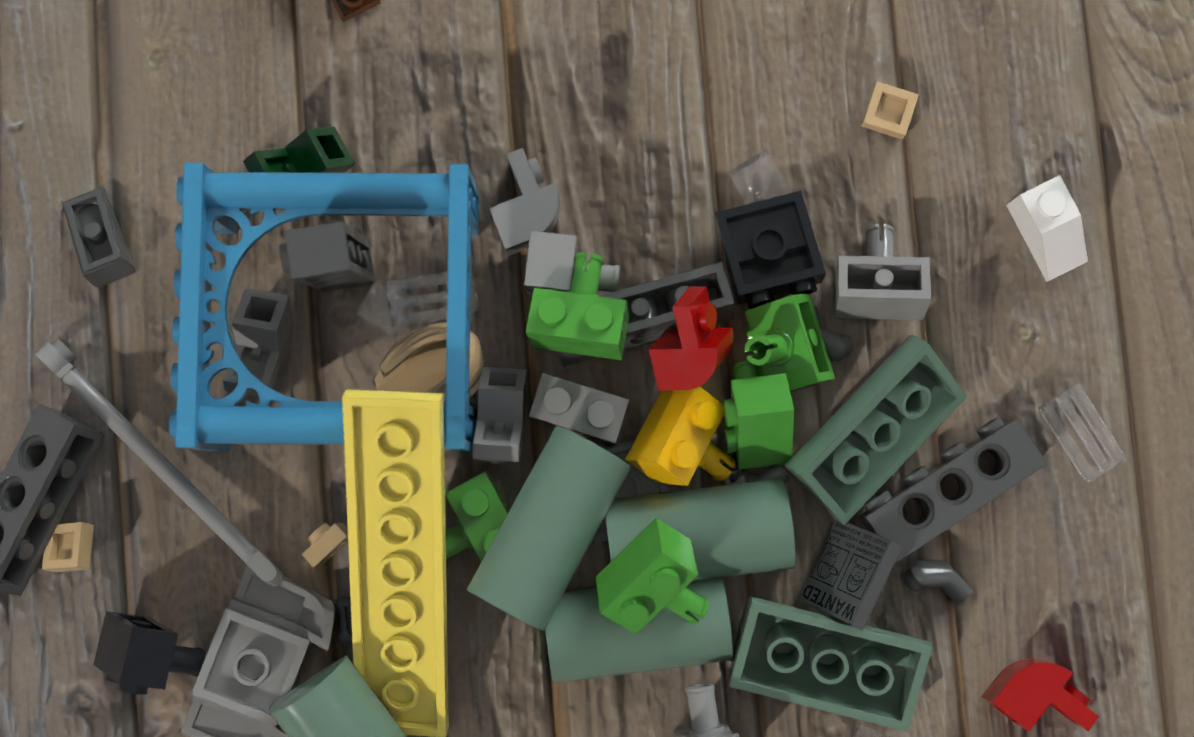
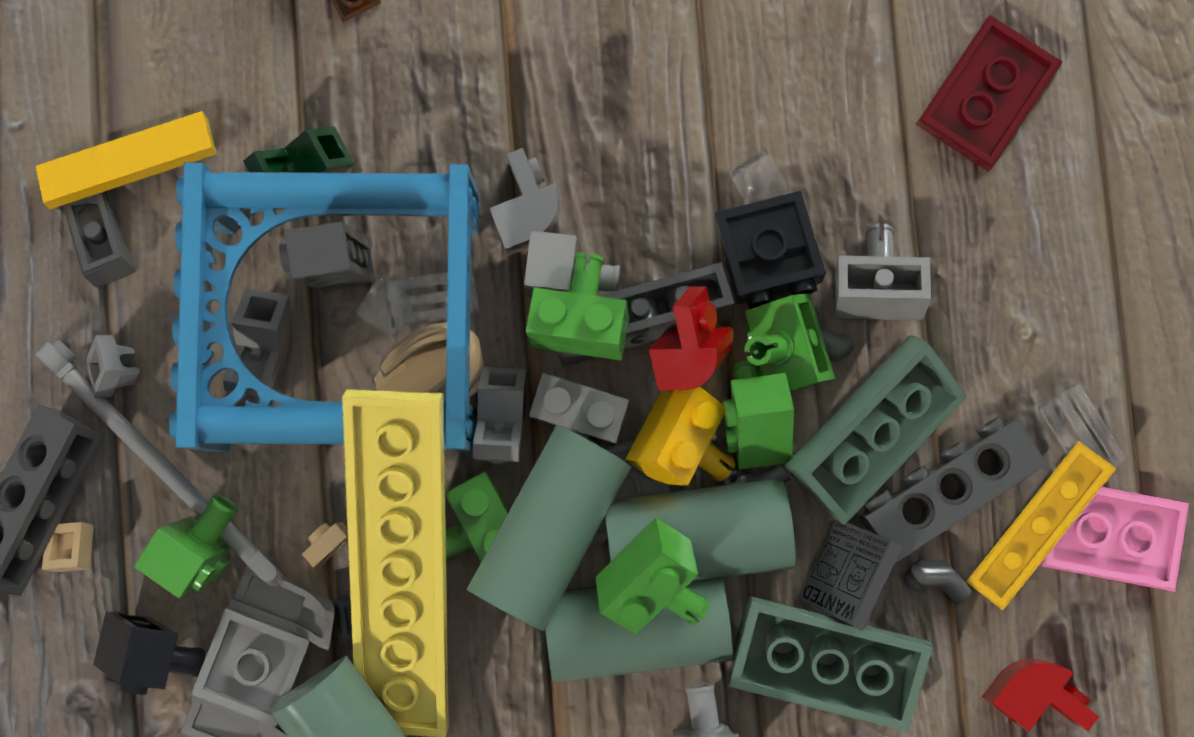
(106, 367): none -> light grey tile
(125, 160): none -> yellow tile
(190, 551): none -> bright green brick
(889, 110): tan plate -> none
(989, 93): none -> dark red tile
(1041, 525): none -> yellow tile
(1051, 227): white slope -> none
(1124, 540): none -> bright pink tile

